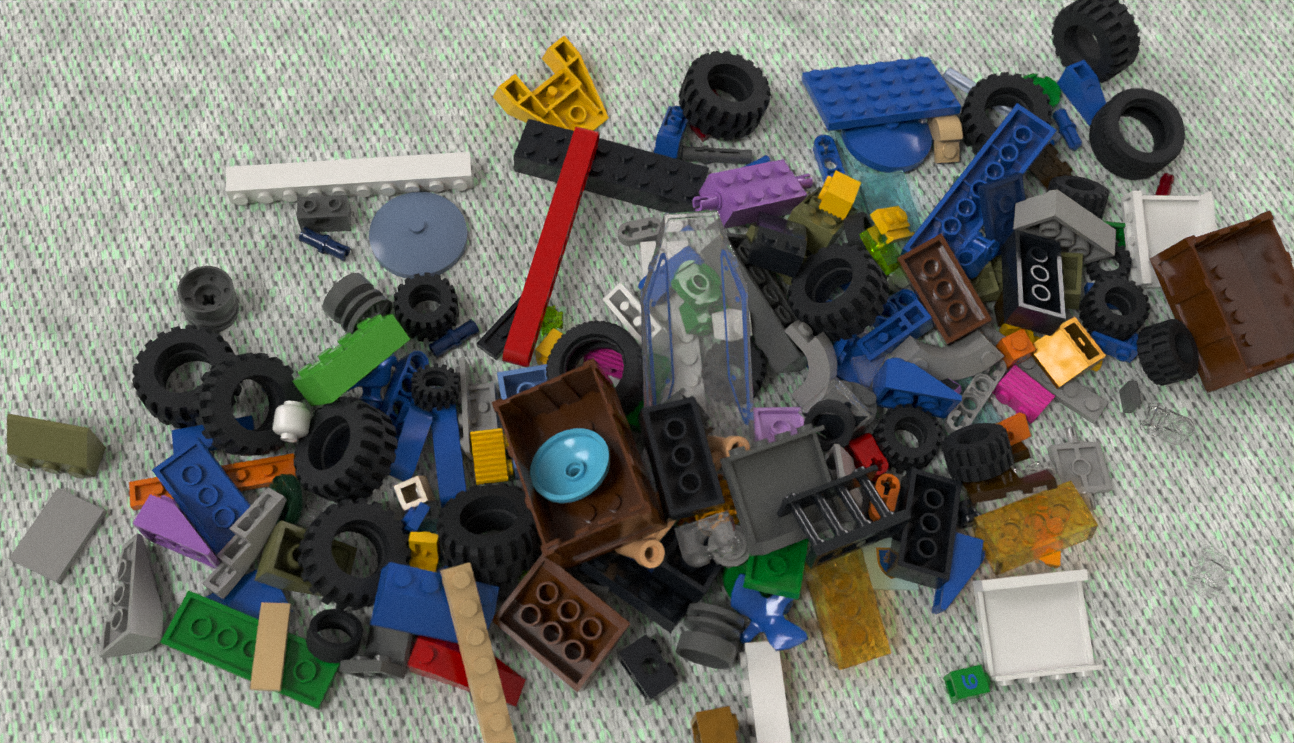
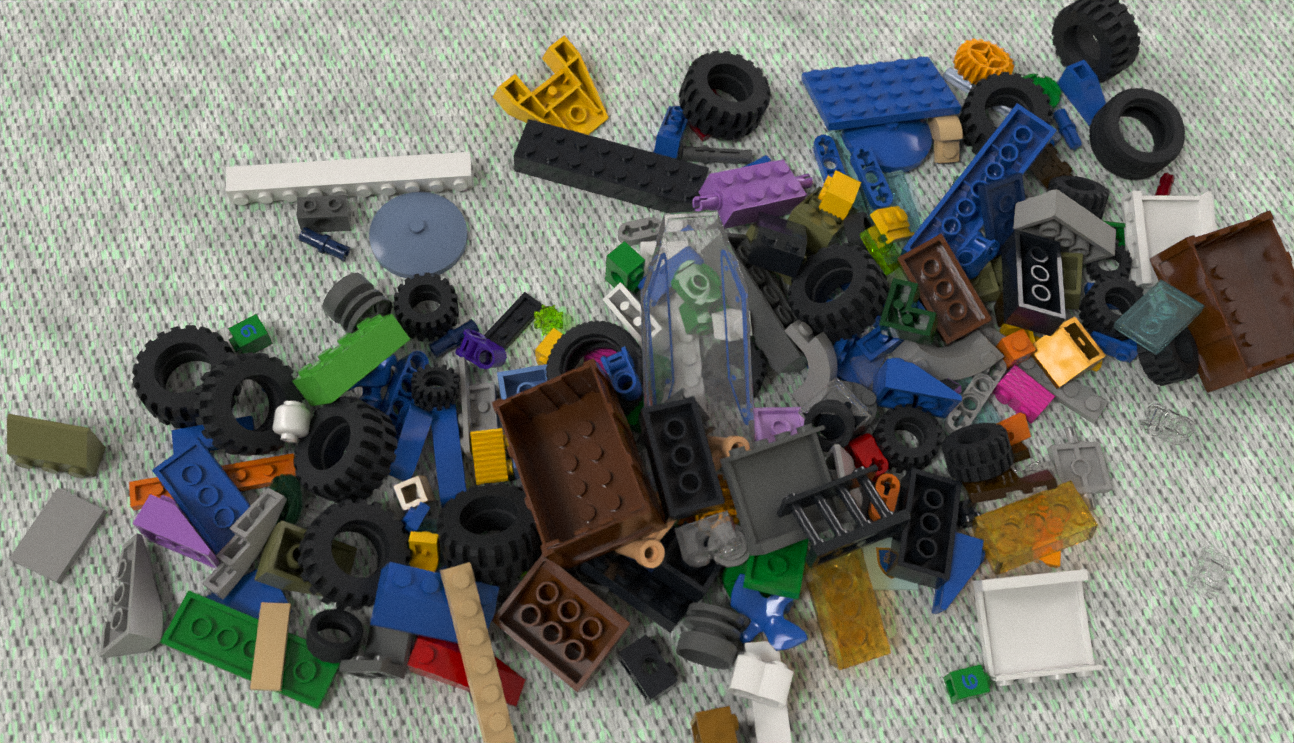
(208, 298): dark grey wheel -> none
(249, 336): none -> green brick
(476, 349): none -> dark purple piece
(551, 248): red beam -> none
(566, 455): medium azure dish -> none
(622, 370): none -> blue piece
(625, 266): none -> green brick
(760, 680): none -> white brick
(858, 164): none -> blue beam
(903, 319): none -> dark green brick
(979, 59): none -> light orange gear
(1130, 396): dark grey tile -> none
(1158, 316): none -> clear light blue tile

